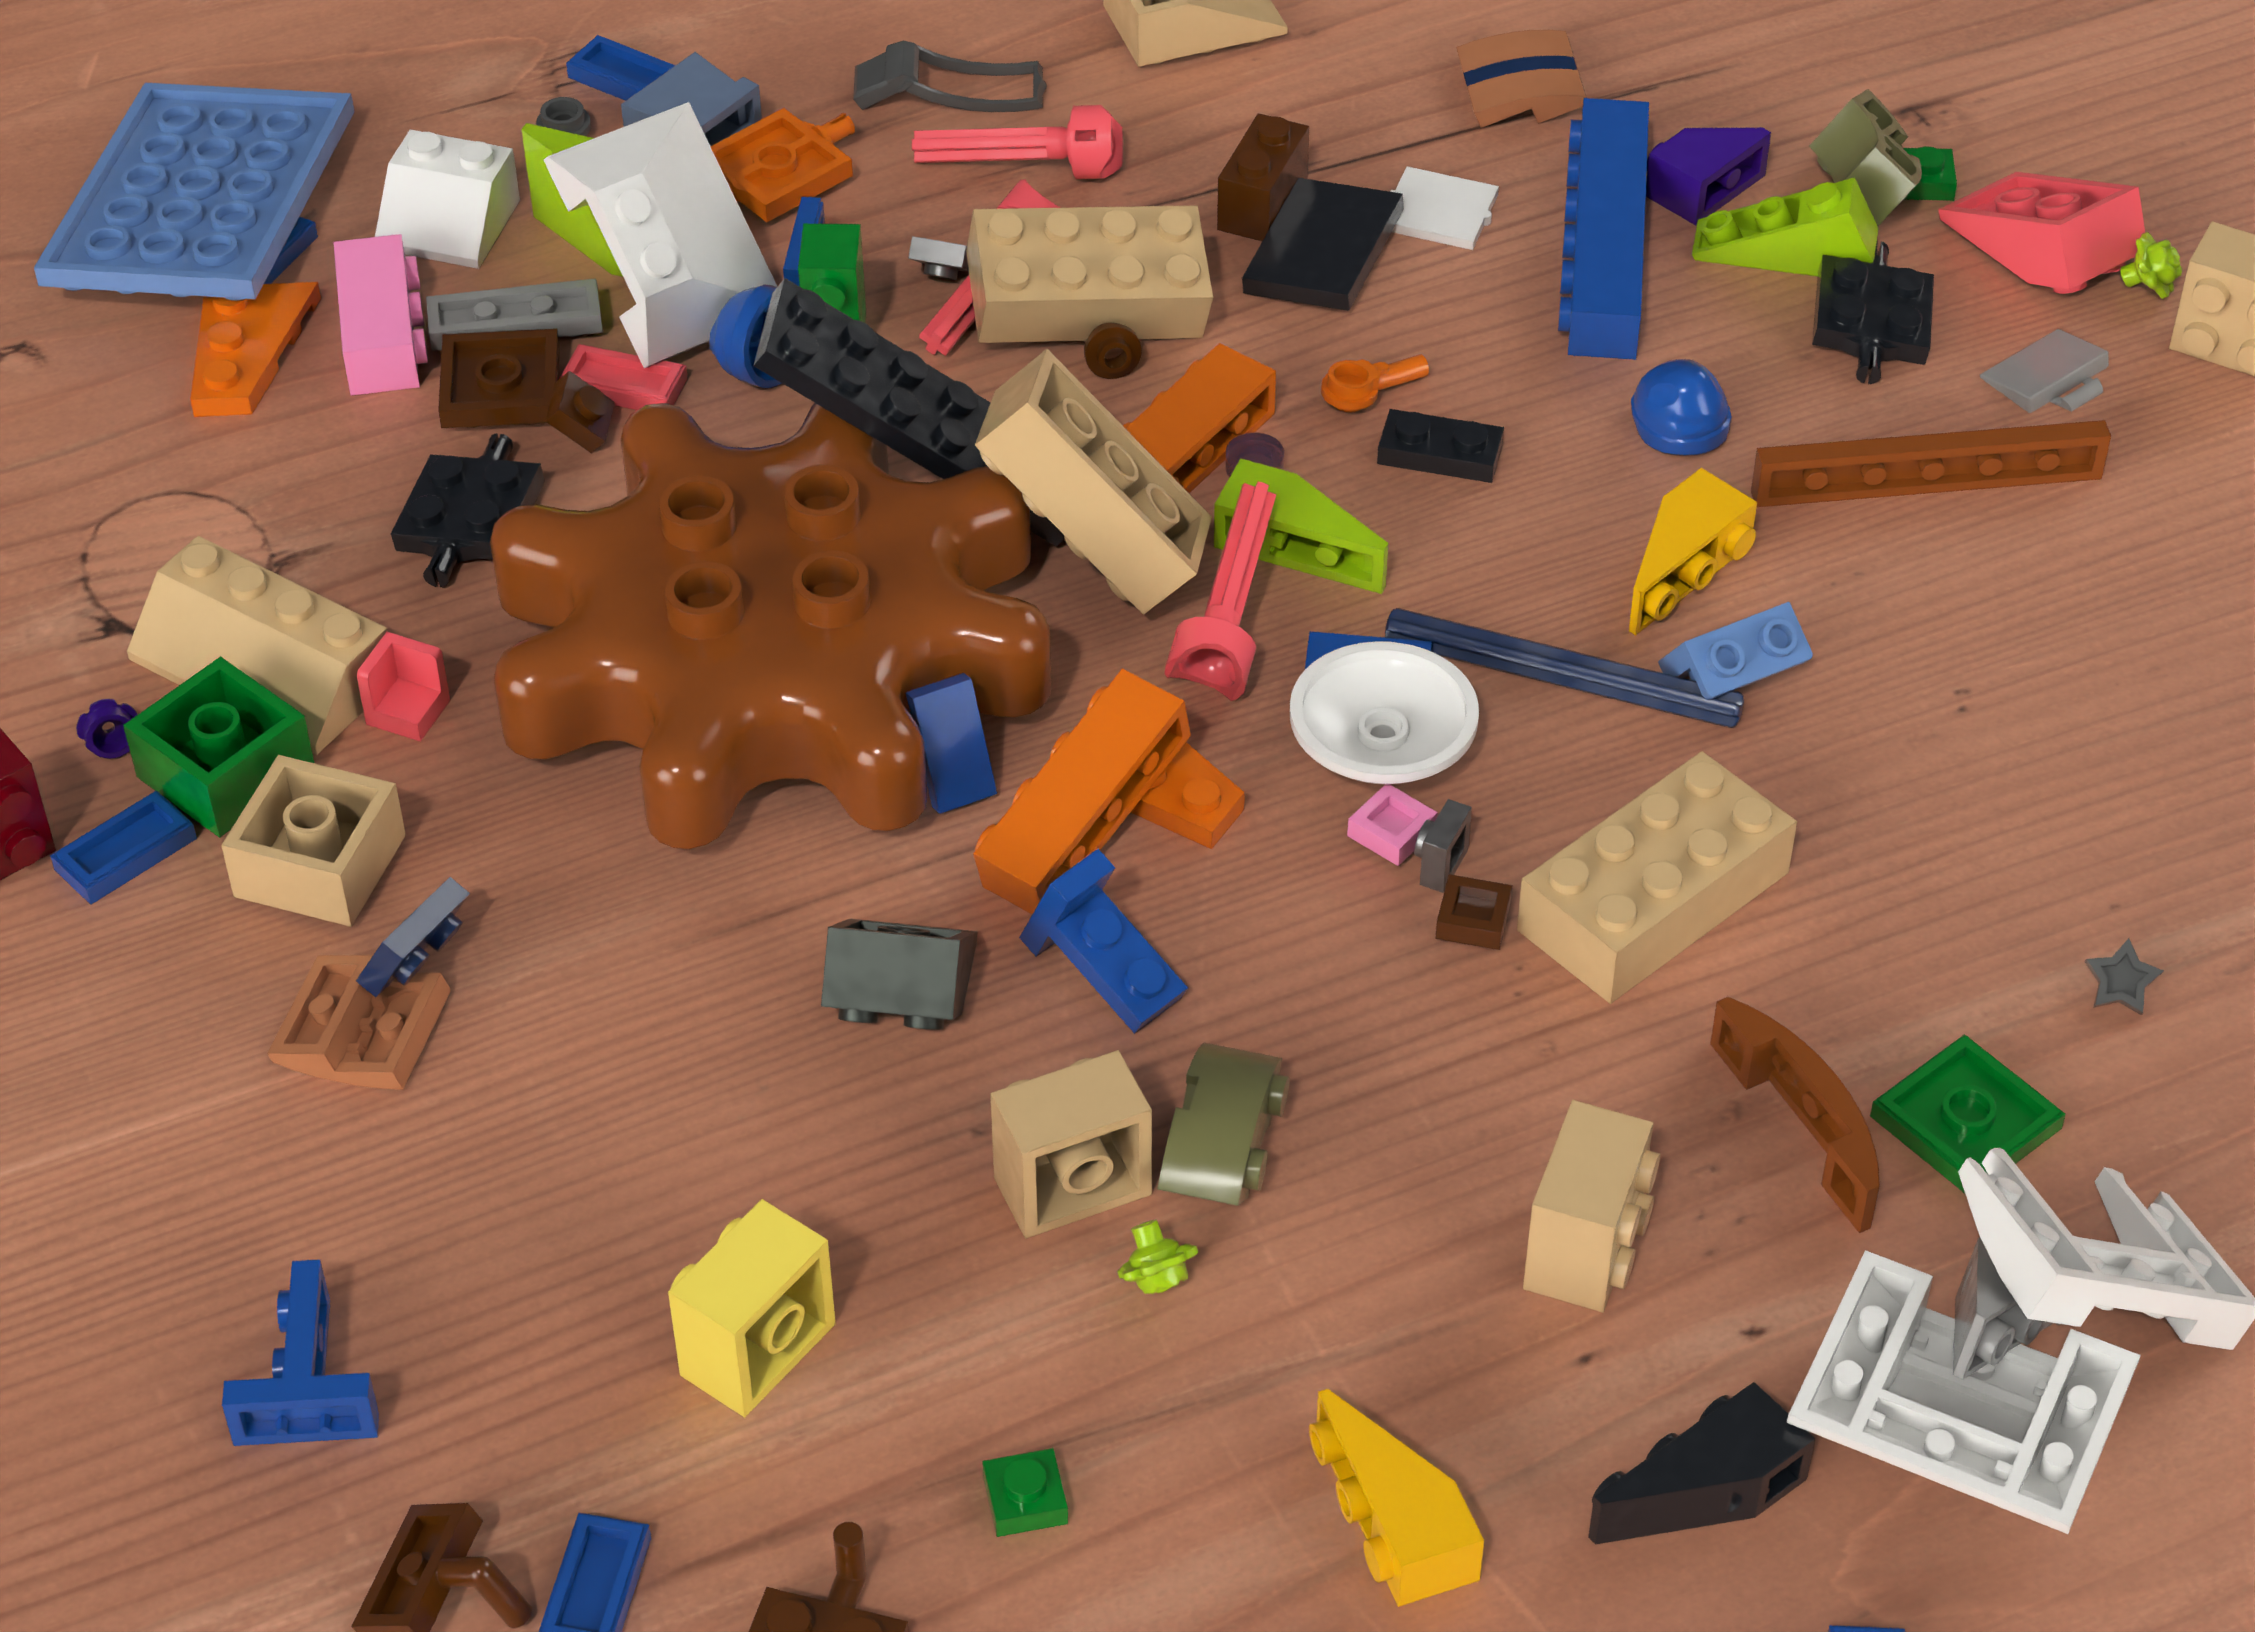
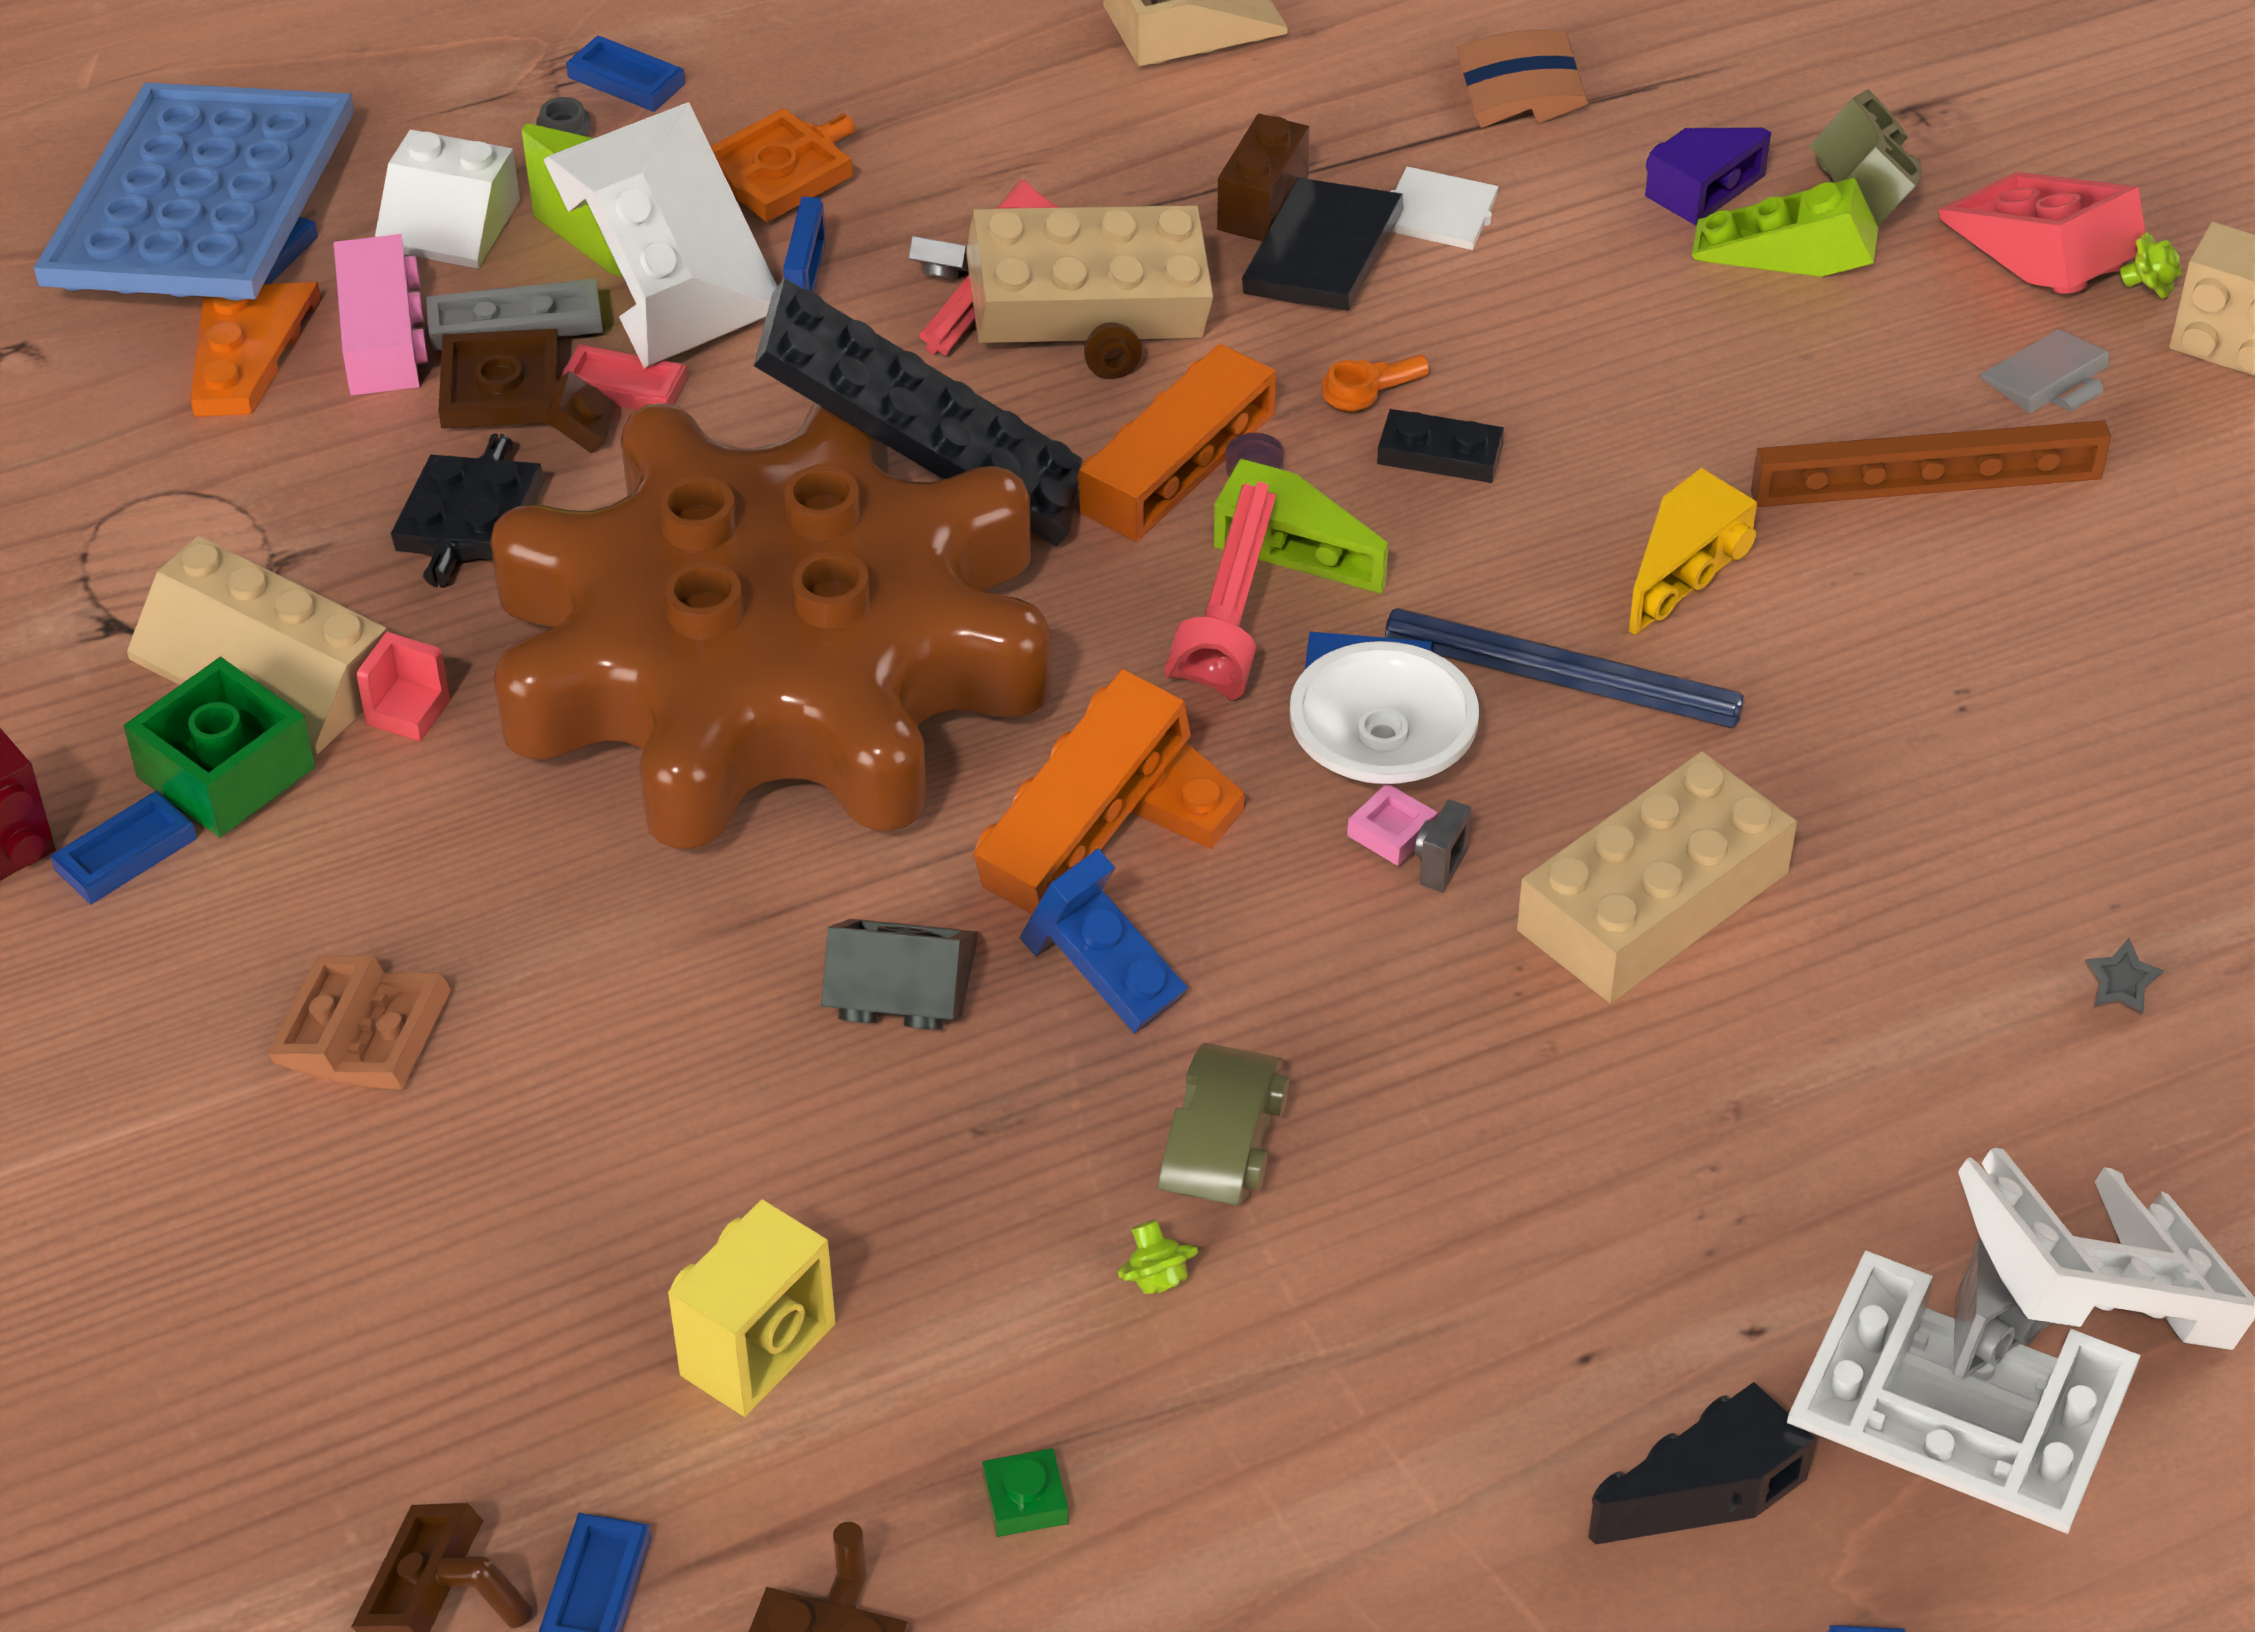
(109, 742): dark purple plate -> none
(300, 1398): blue bracket -> none
(314, 840): tan brick -> none
(403, 950): dark blue plate -> none
(715, 98): sand blue hips -> none
(738, 334): blue hat -> none
(834, 266): green brick -> none
(899, 69): dark grey piece -> none
(953, 741): blue tile -> none
(1072, 1143): tan brick -> none
(1090, 142): coral piece -> none
(1093, 482): tan brick -> none
(1407, 1508): yellow slope -> none
(1473, 912): reddish brown plate -> none
(1591, 1206): tan brick -> none
(1607, 230): blue brick -> none
(1681, 408): blue hat -> none
(1741, 652): medium blue bracket -> none
(1763, 1051): dark orange slope -> none
(1873, 311): black plate -> none
(1938, 174): green plate -> none
(1964, 1108): green tile -> none

